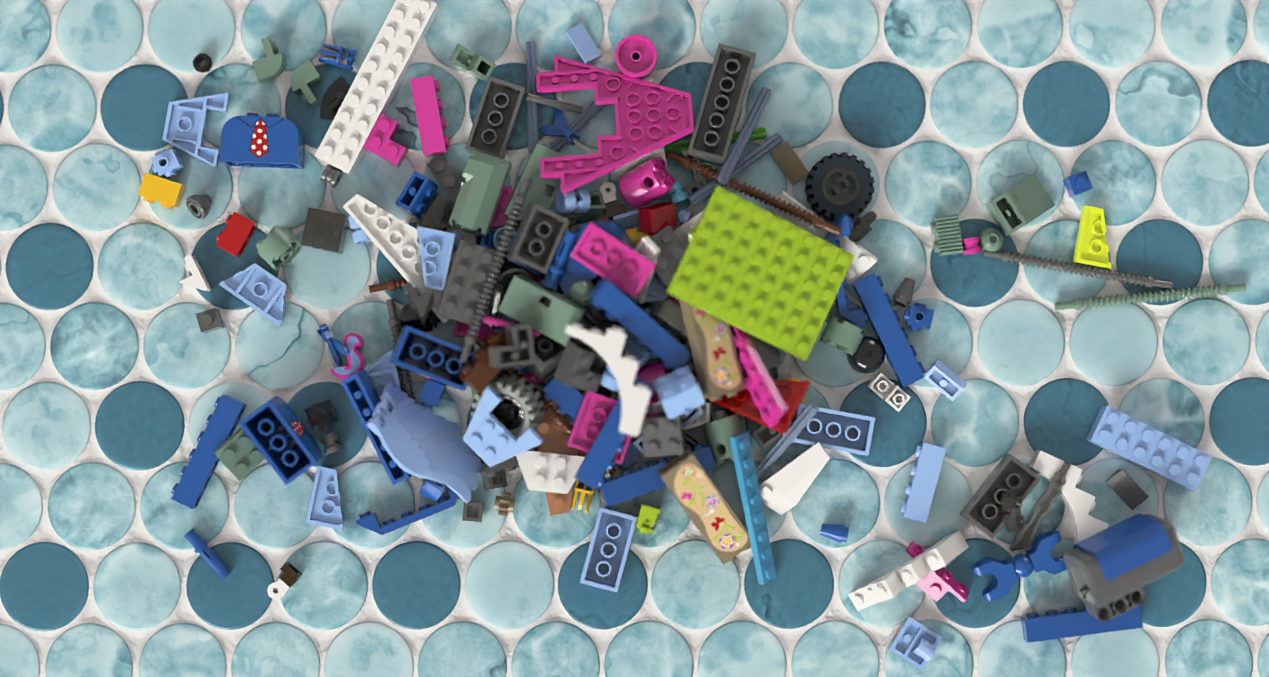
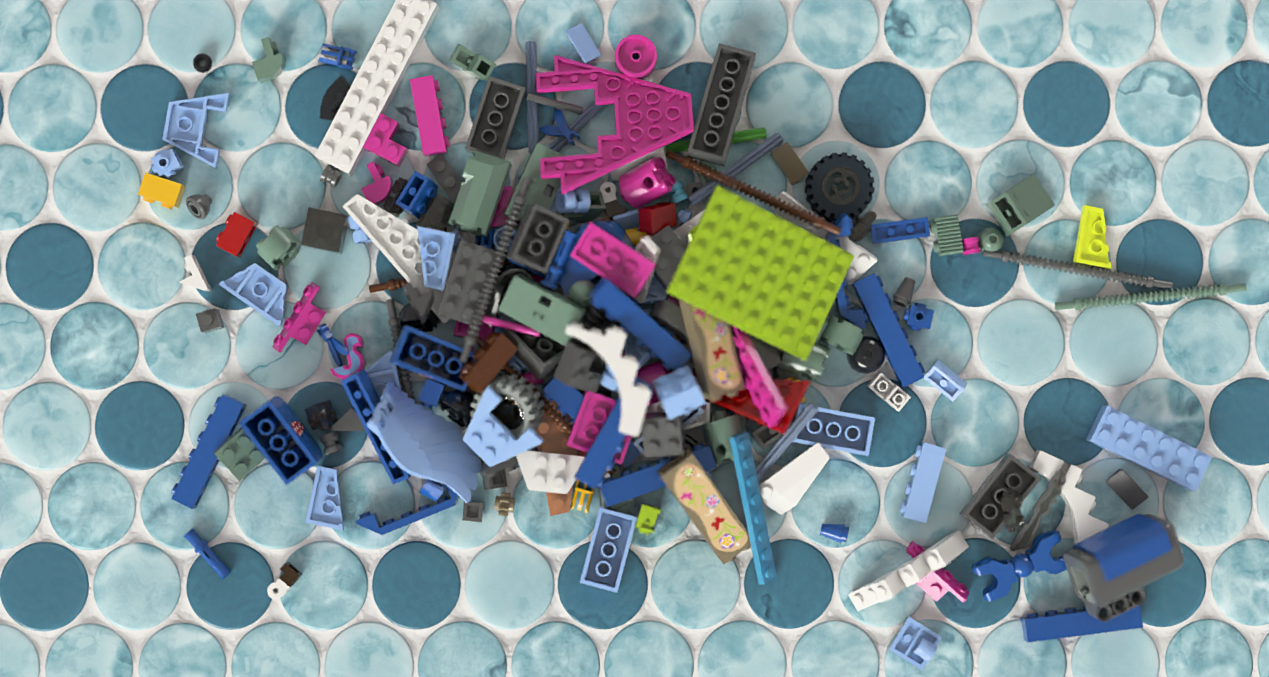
(262, 142): blue brick -> none
(302, 321): none -> dark pink bracket
(303, 79): sand green brick -> none
(349, 422): none -> dark grey slope
(381, 188): none -> dark pink brick
(389, 205): none -> clear smoke hinge
(458, 406): none -> black cylinder
(517, 350): dark grey brick -> none
(744, 135): sand blue axle -> none
(808, 369): none -> sand green cylinder
(900, 230): none -> blue plate
(1077, 184): blue brick -> none

